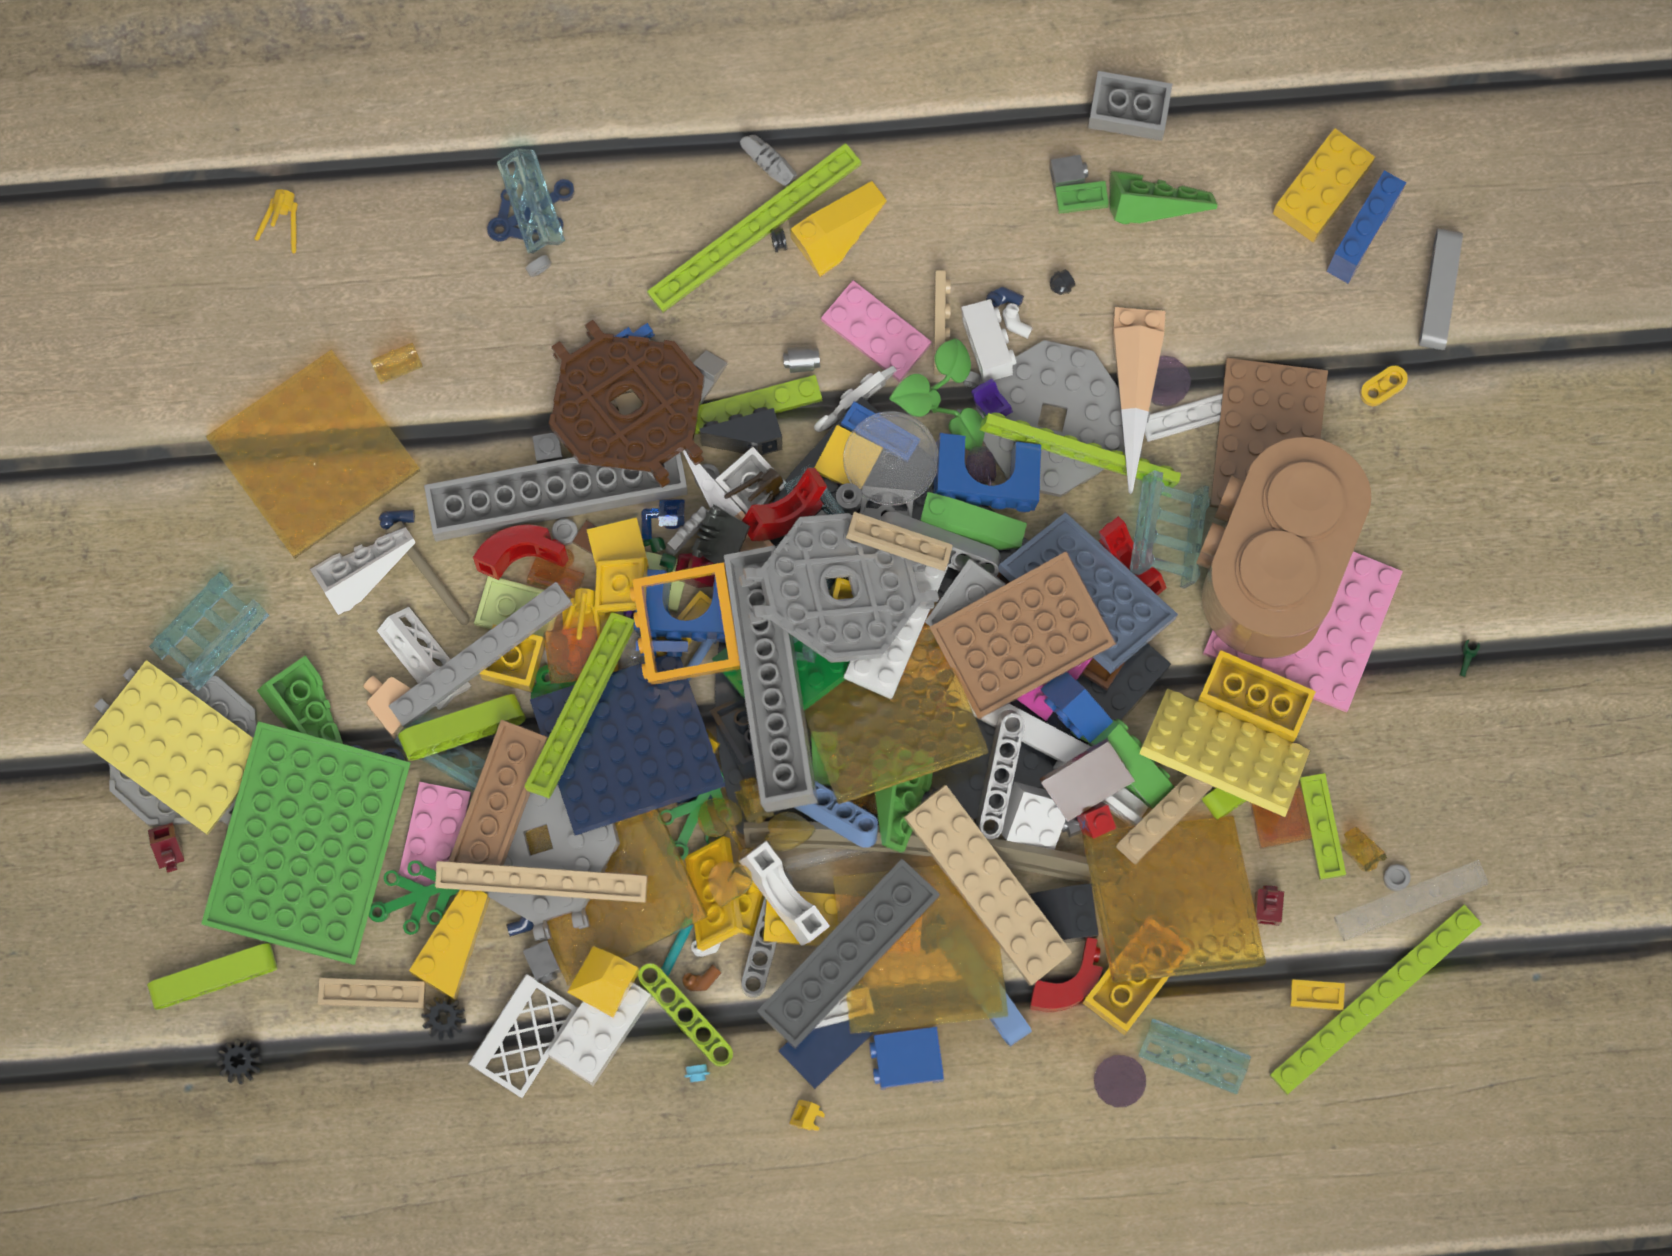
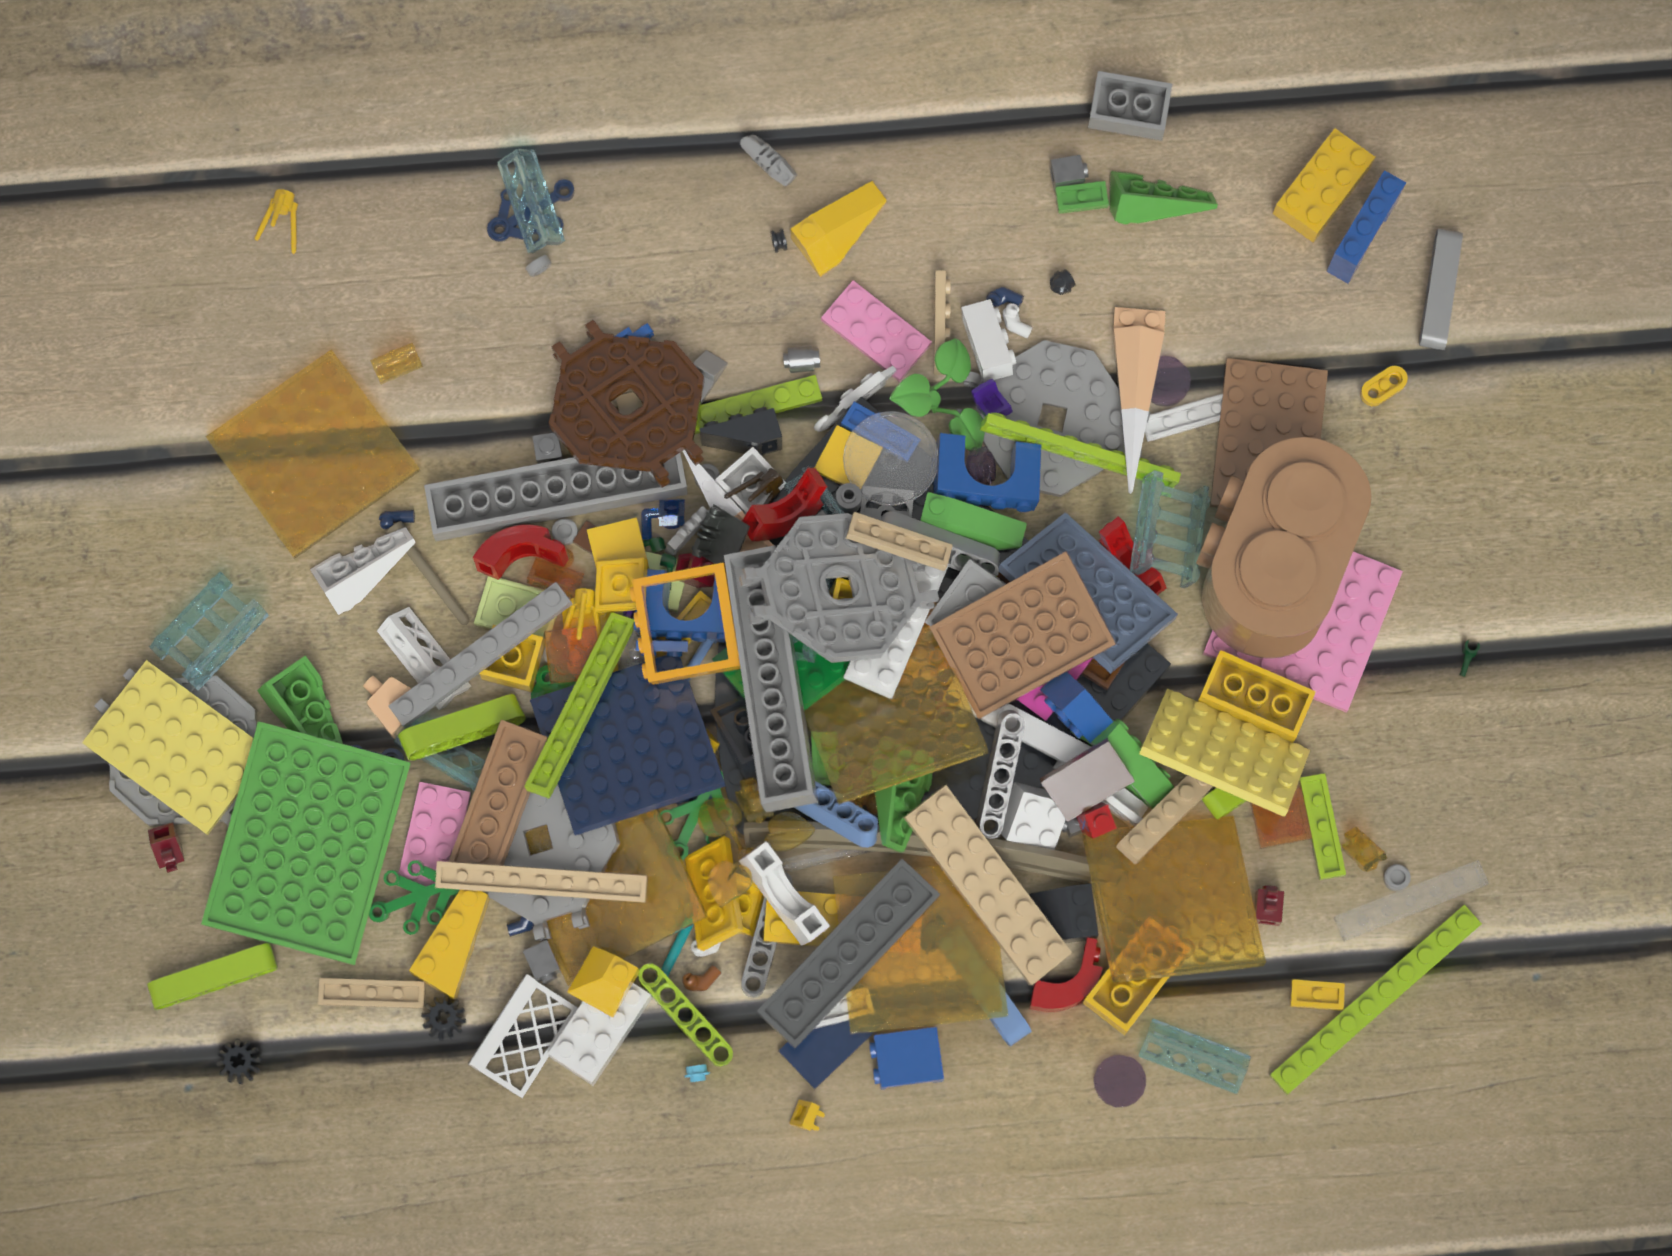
(754, 228): lime plate -> none

